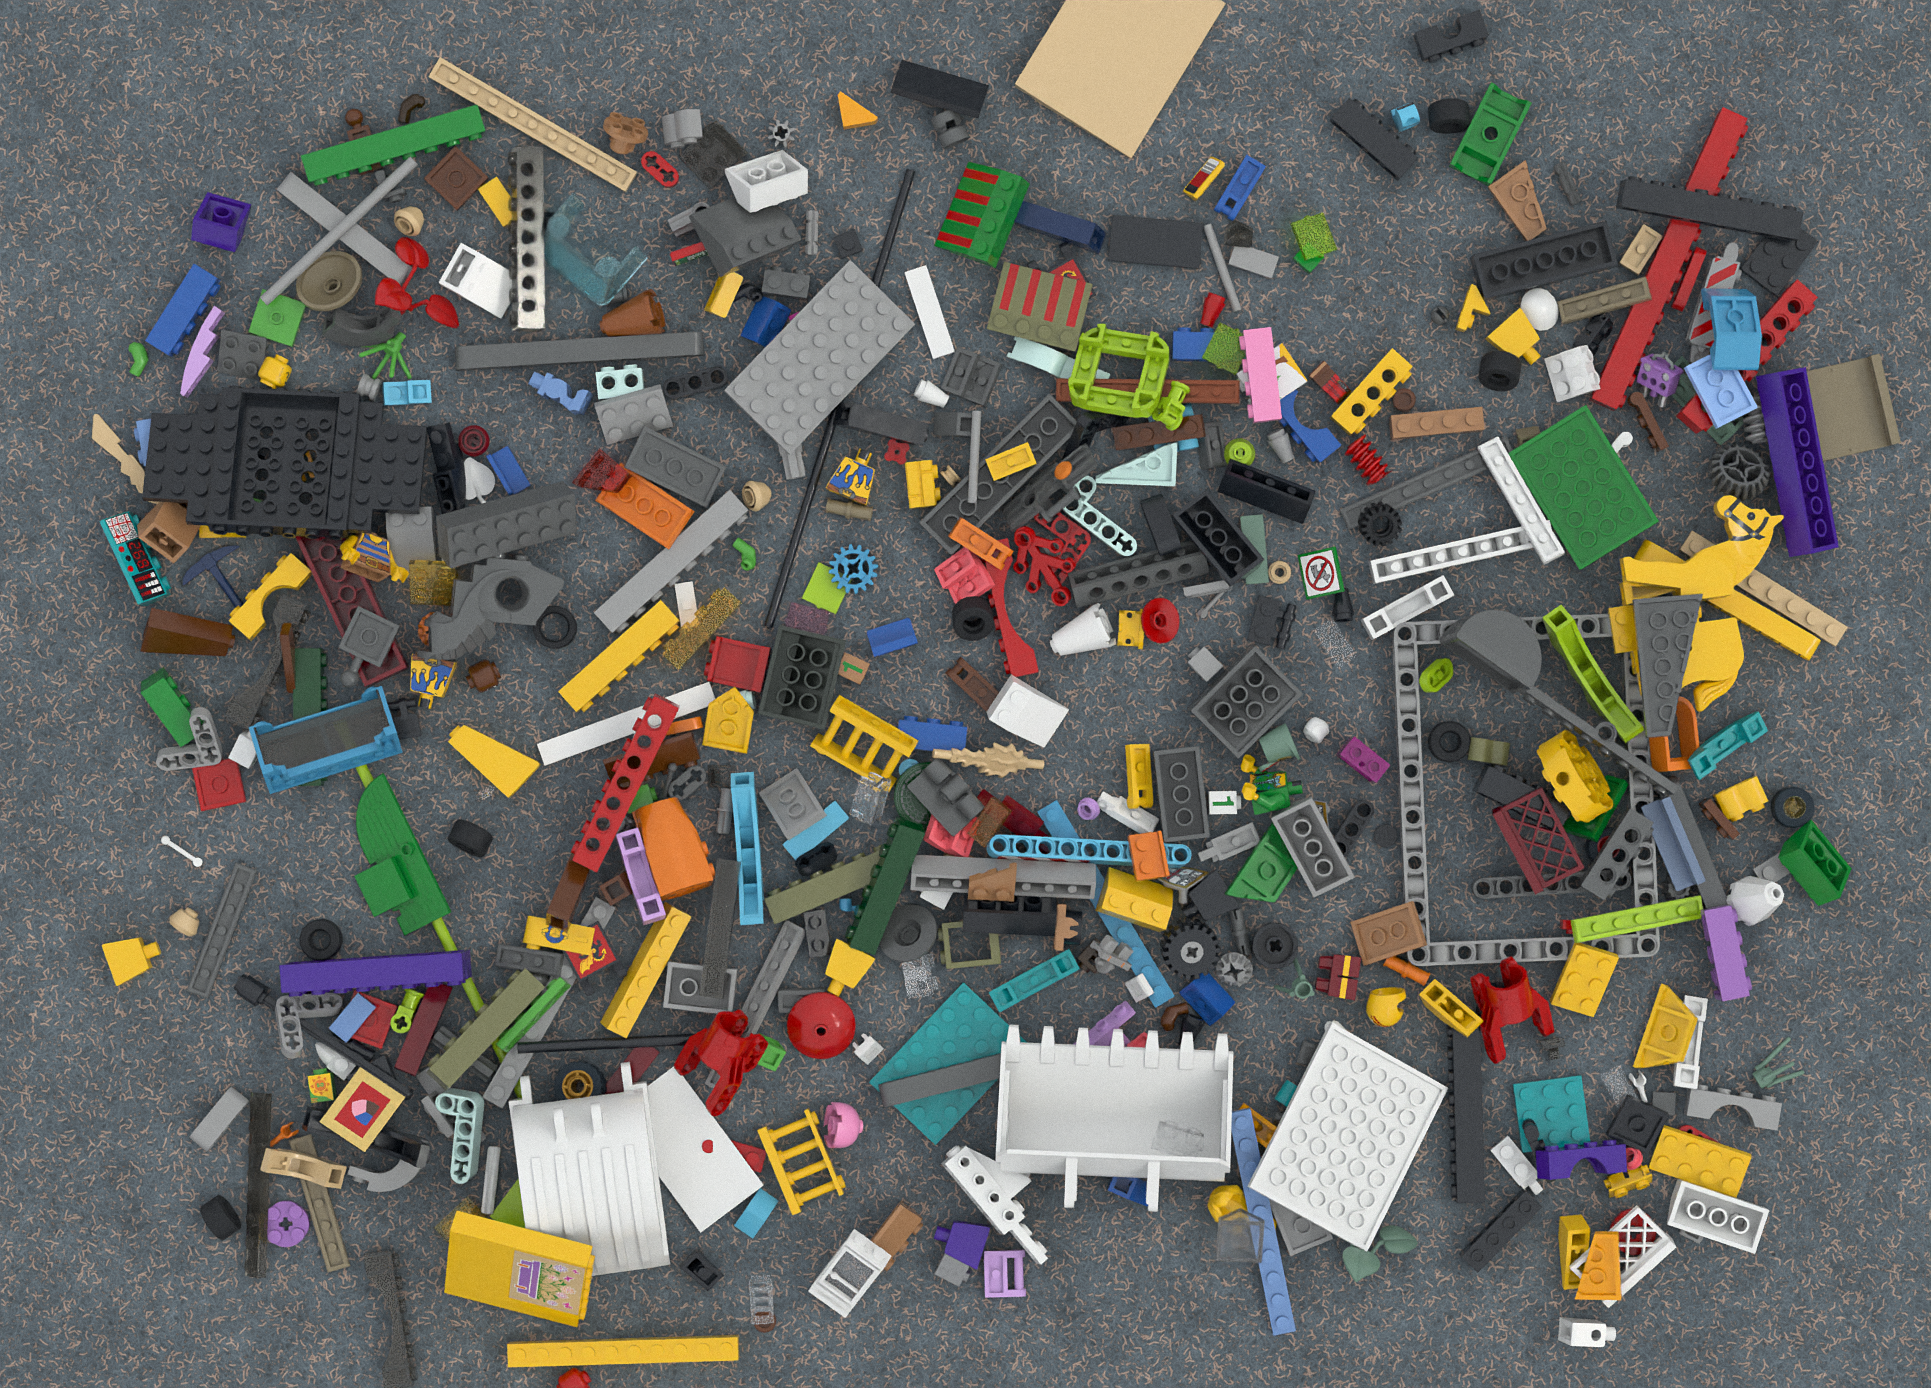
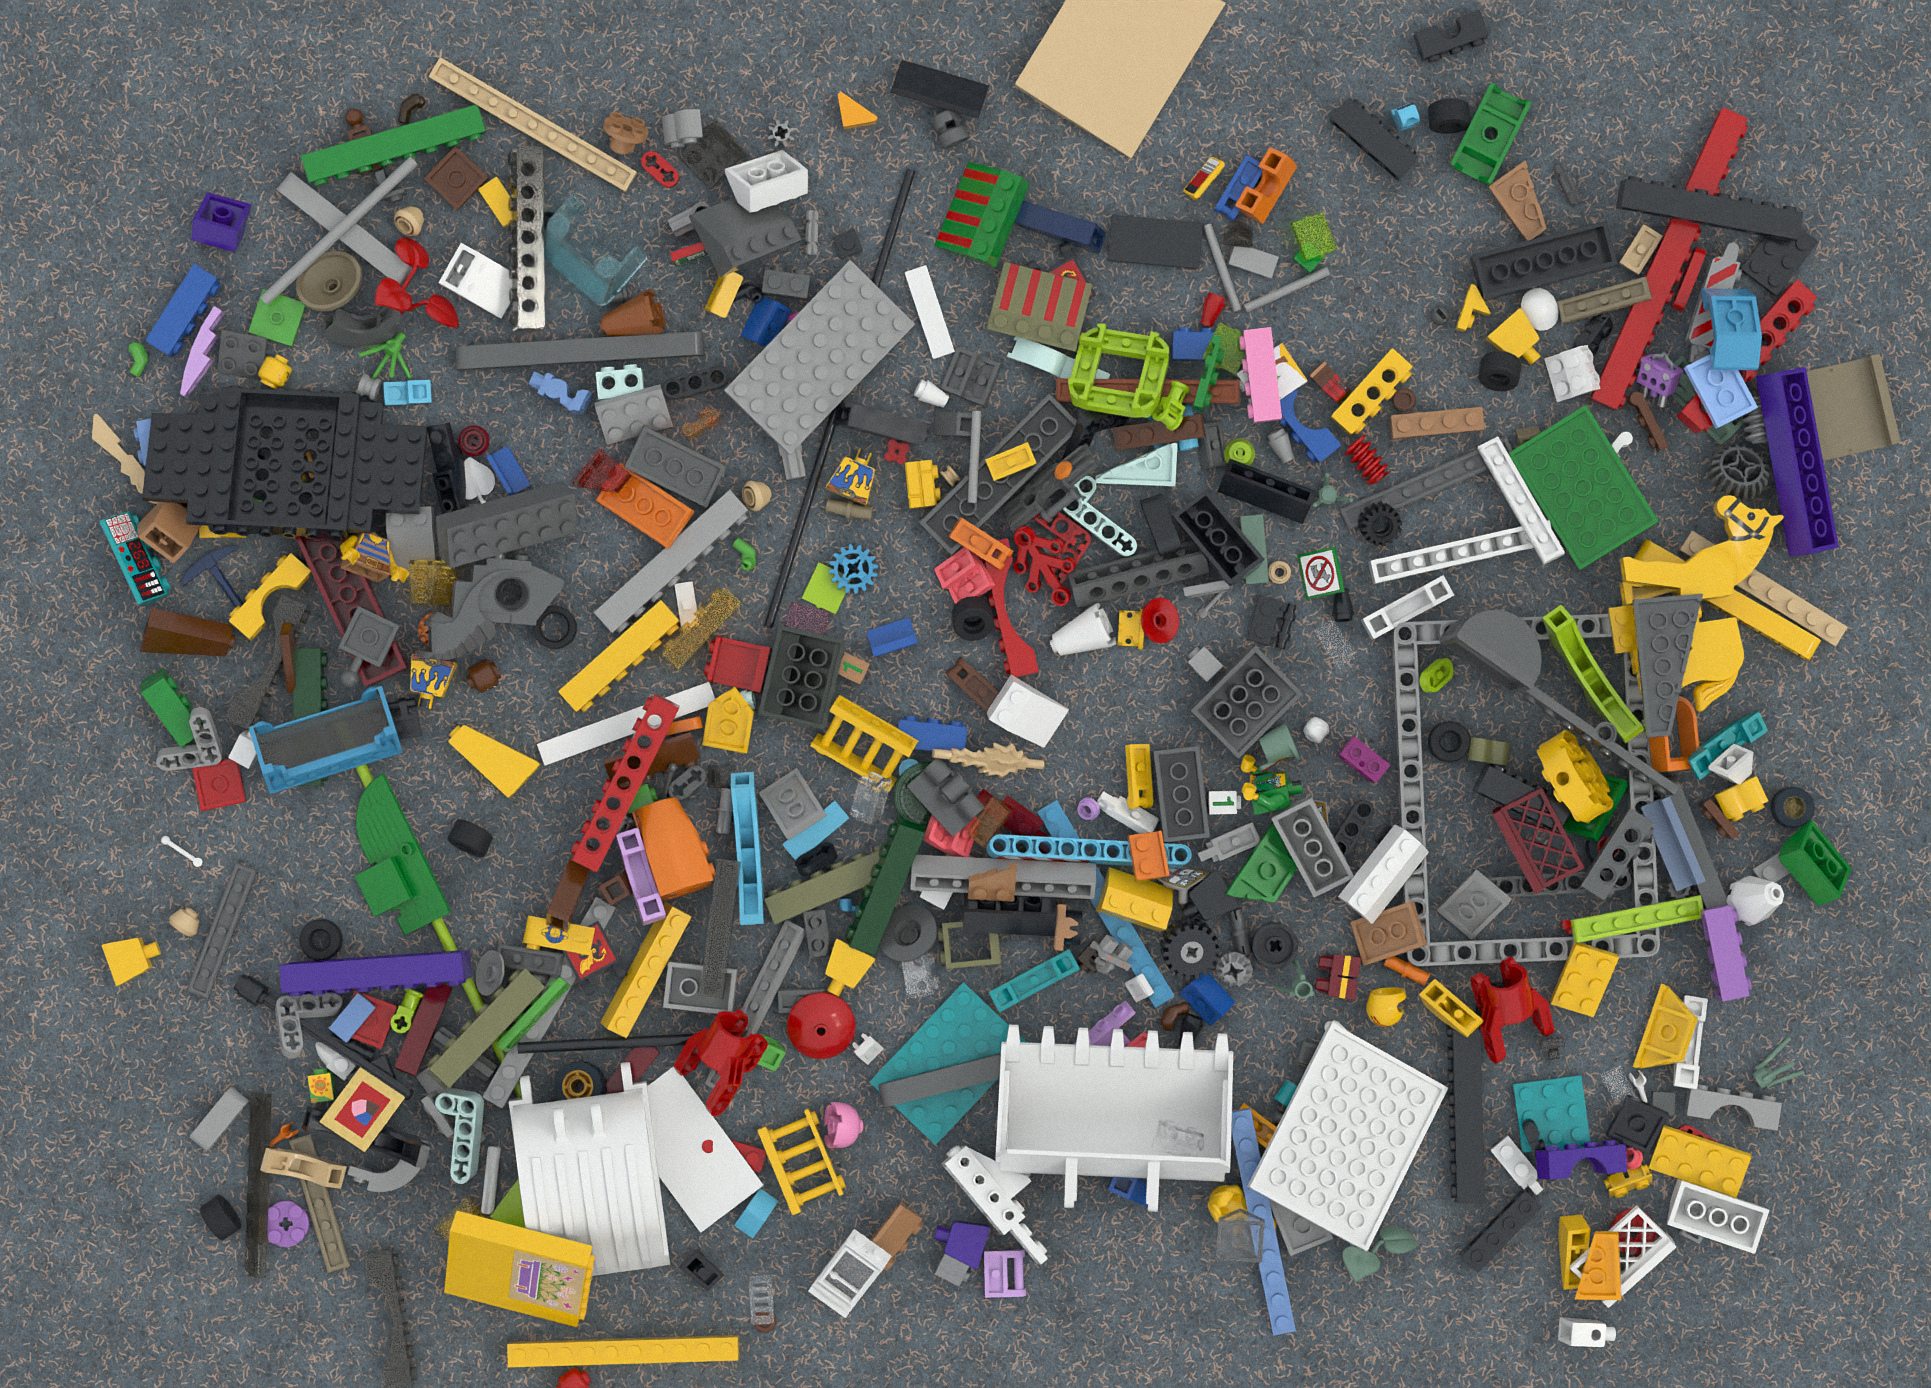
(490, 973): none -> light grey dish
(707, 420): none -> clear orange plate
(1210, 378): none -> green wing
(1276, 172): none -> orange arch
(1287, 289): none -> light grey bar
(1328, 494): none -> sand green plant
(1383, 873): none -> white slope
(1474, 904): none -> light grey plate
(1733, 764): none -> white slope

